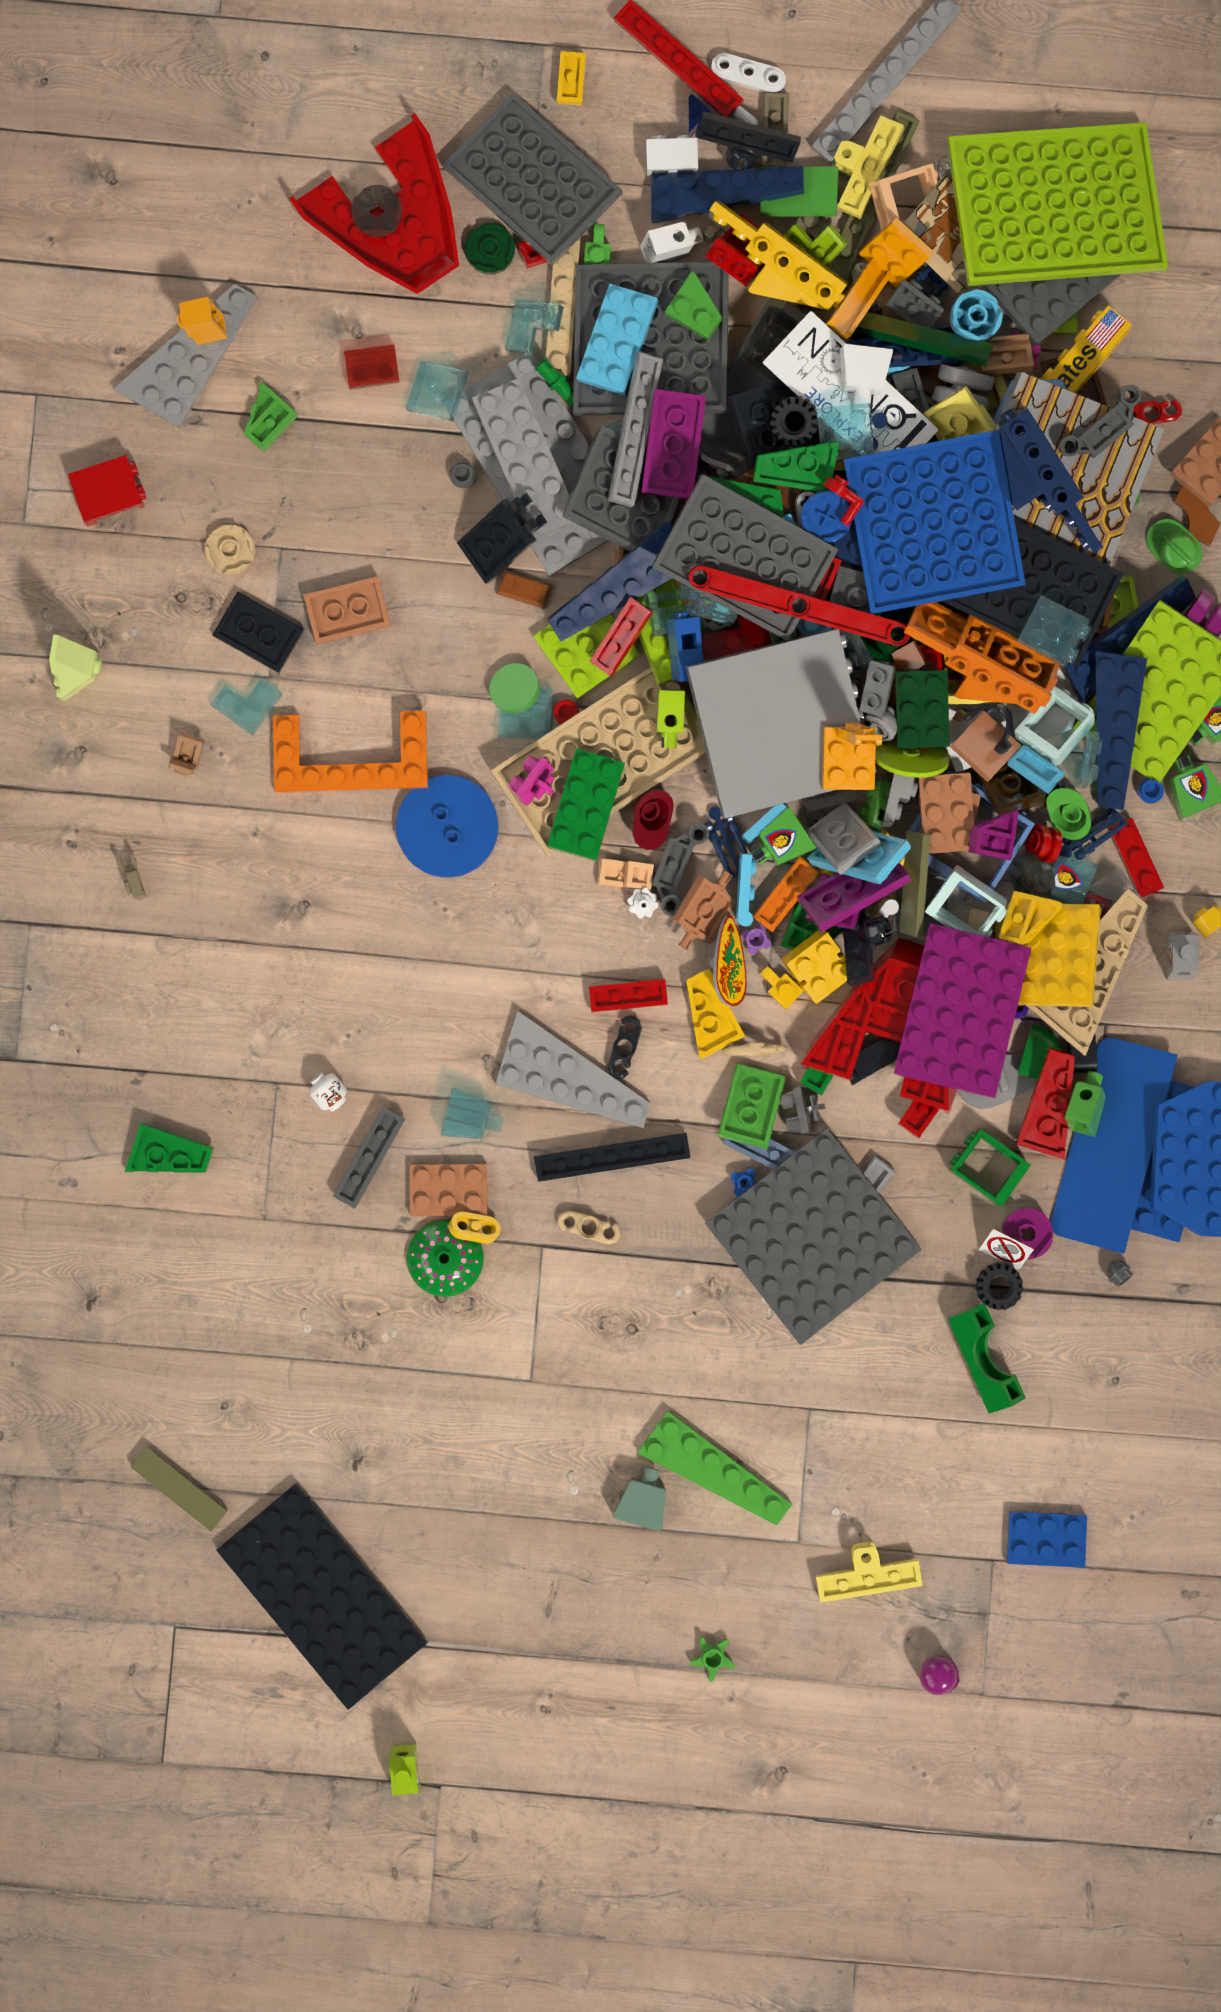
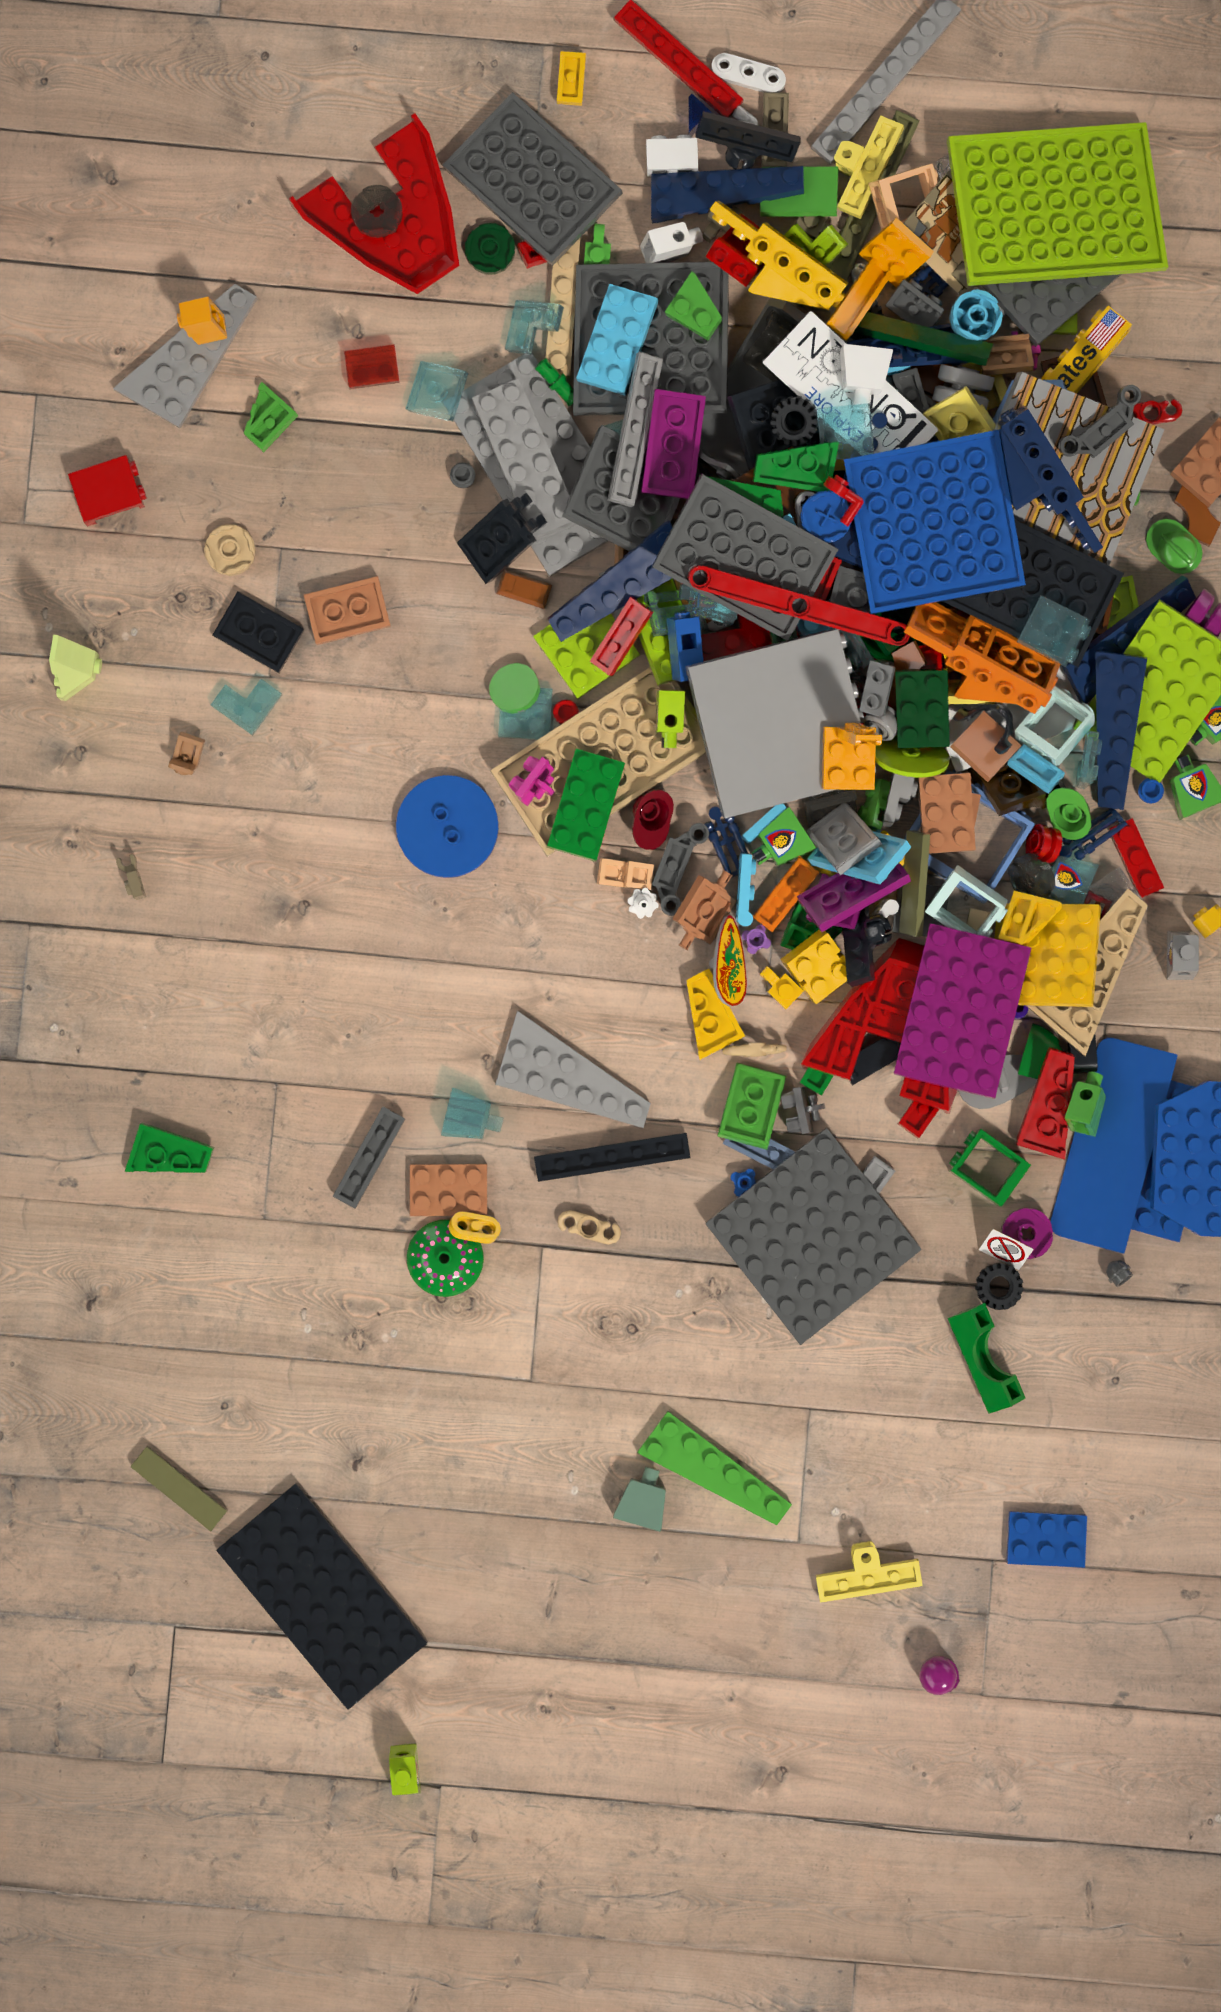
(328, 1091): white head -> none
(407, 774): orange plate -> none
(628, 995): red plate -> none
(633, 1037): black piece -> none
(712, 1657): bright green animal -> none
(995, 836): magenta wing -> none

